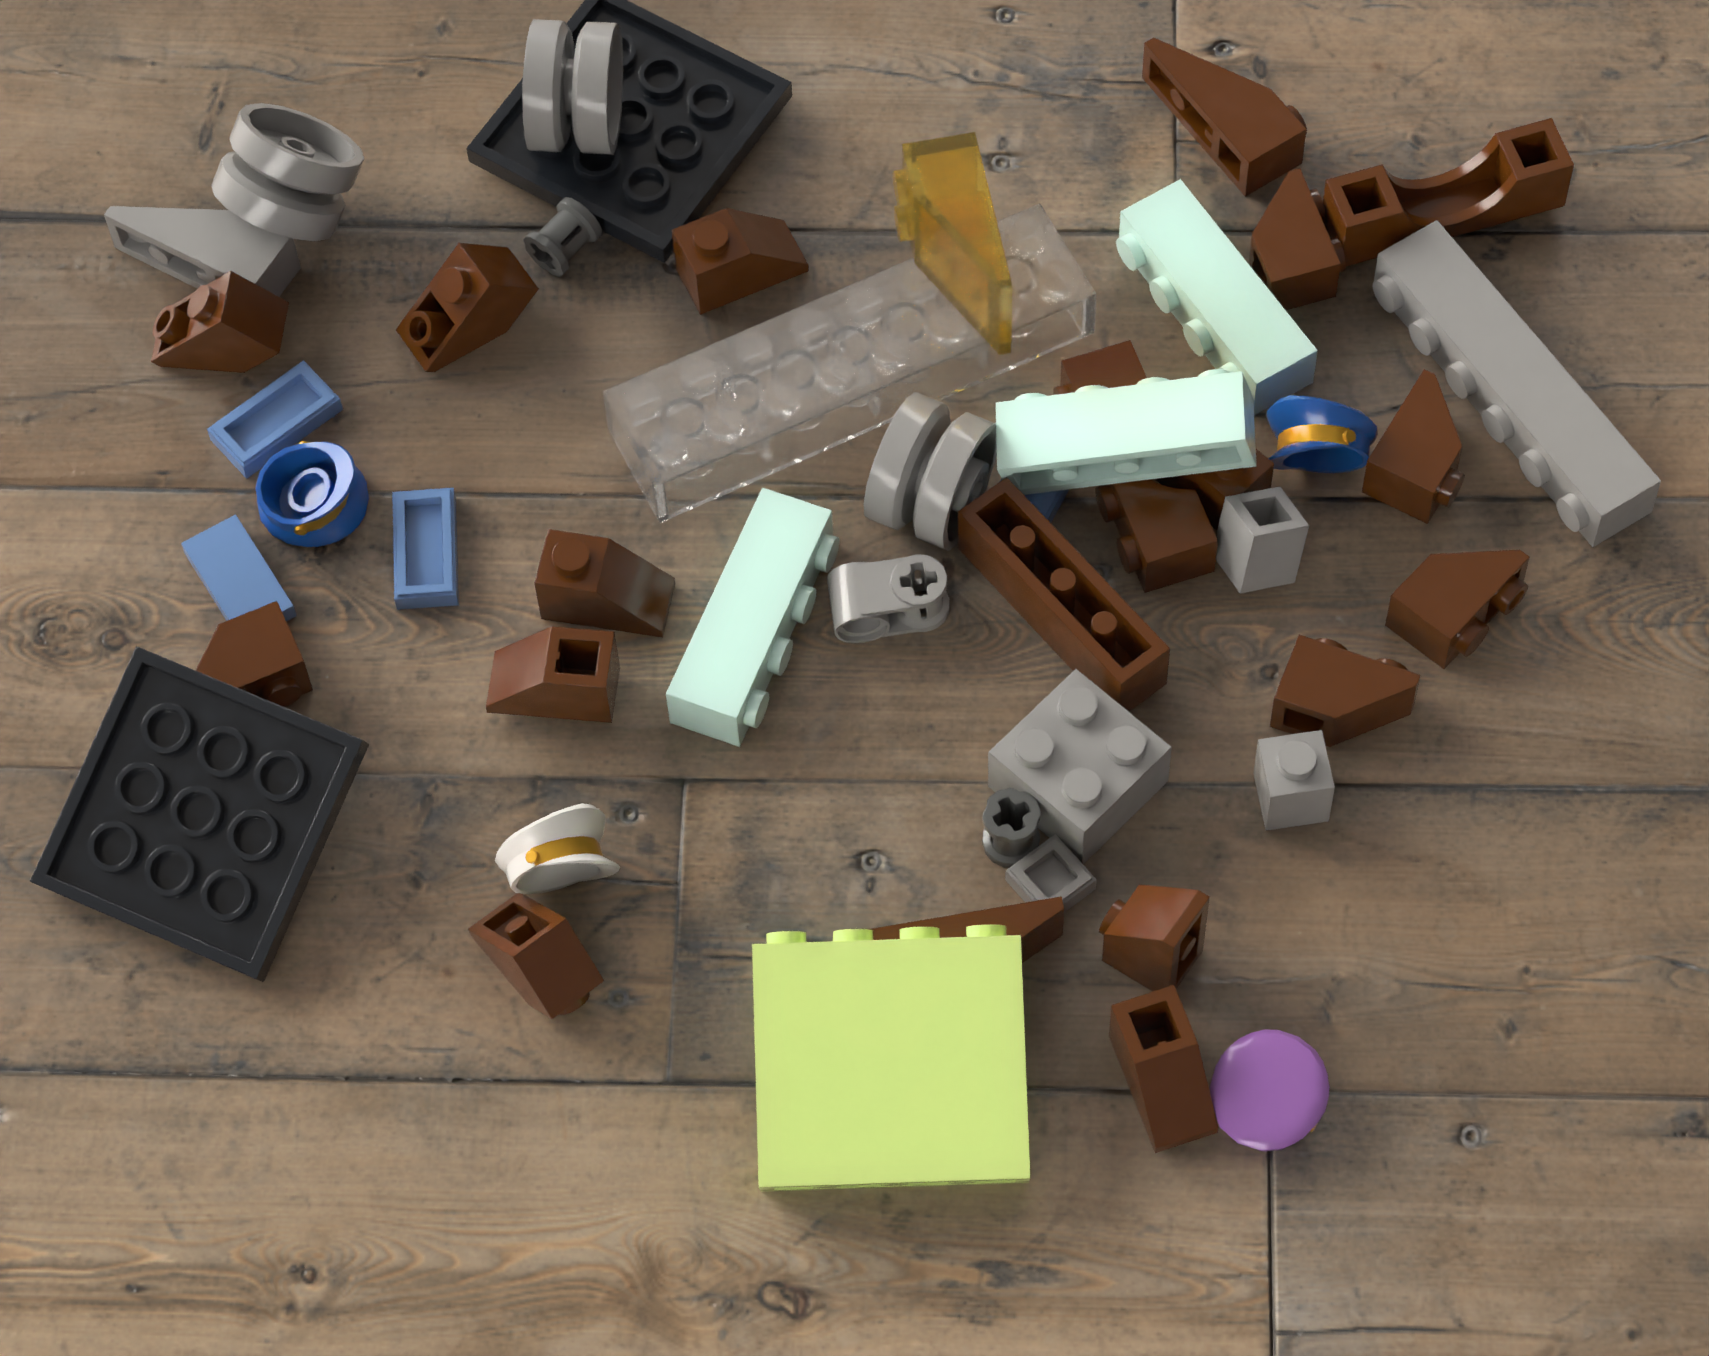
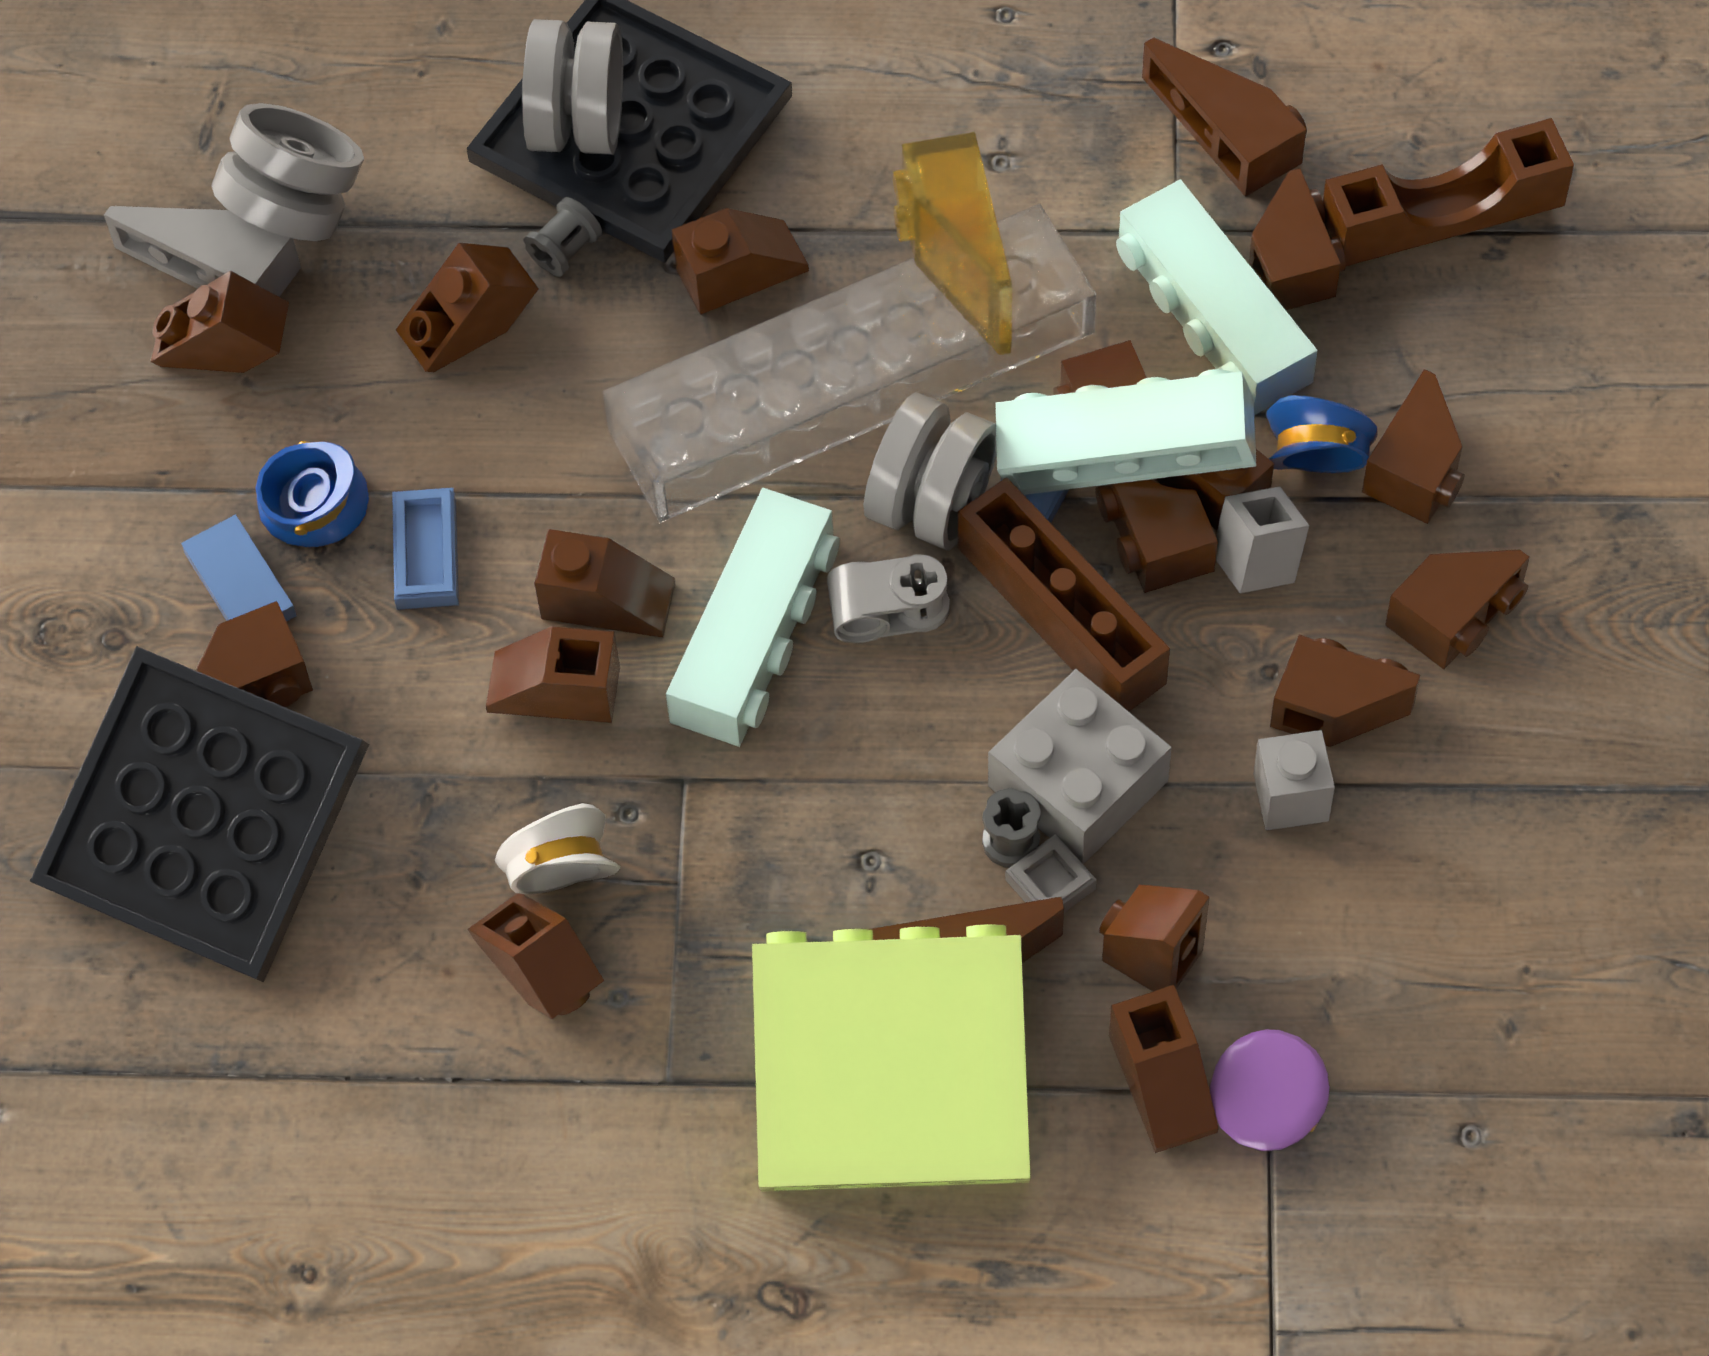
(275, 418): medium blue tile -> none
(1515, 384): light grey brick -> none

